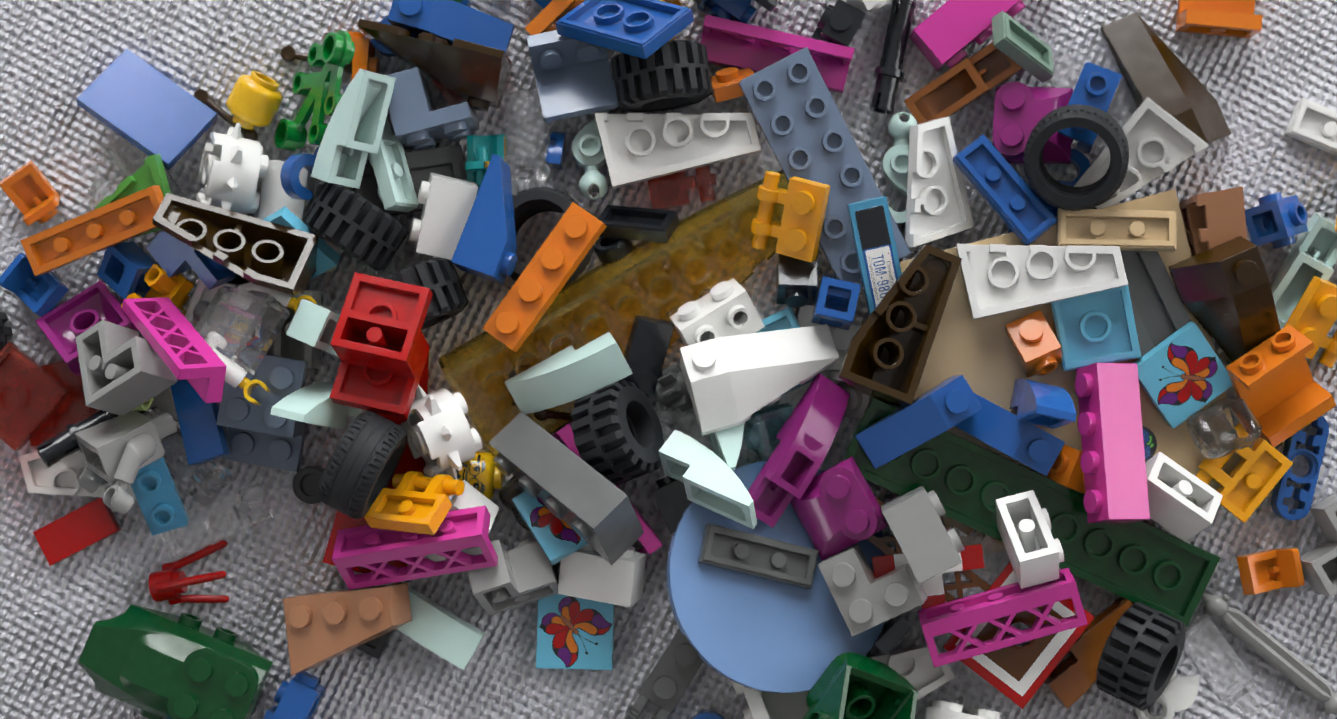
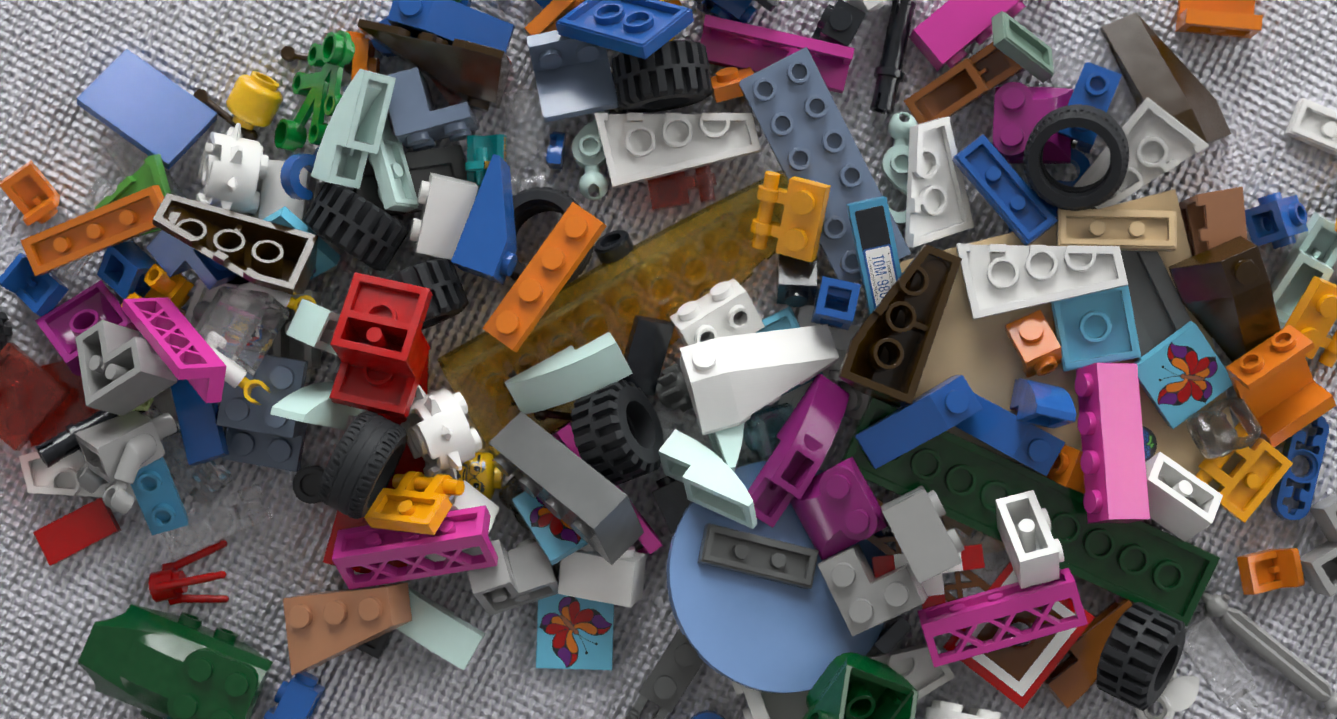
(639, 223): black tile -> none

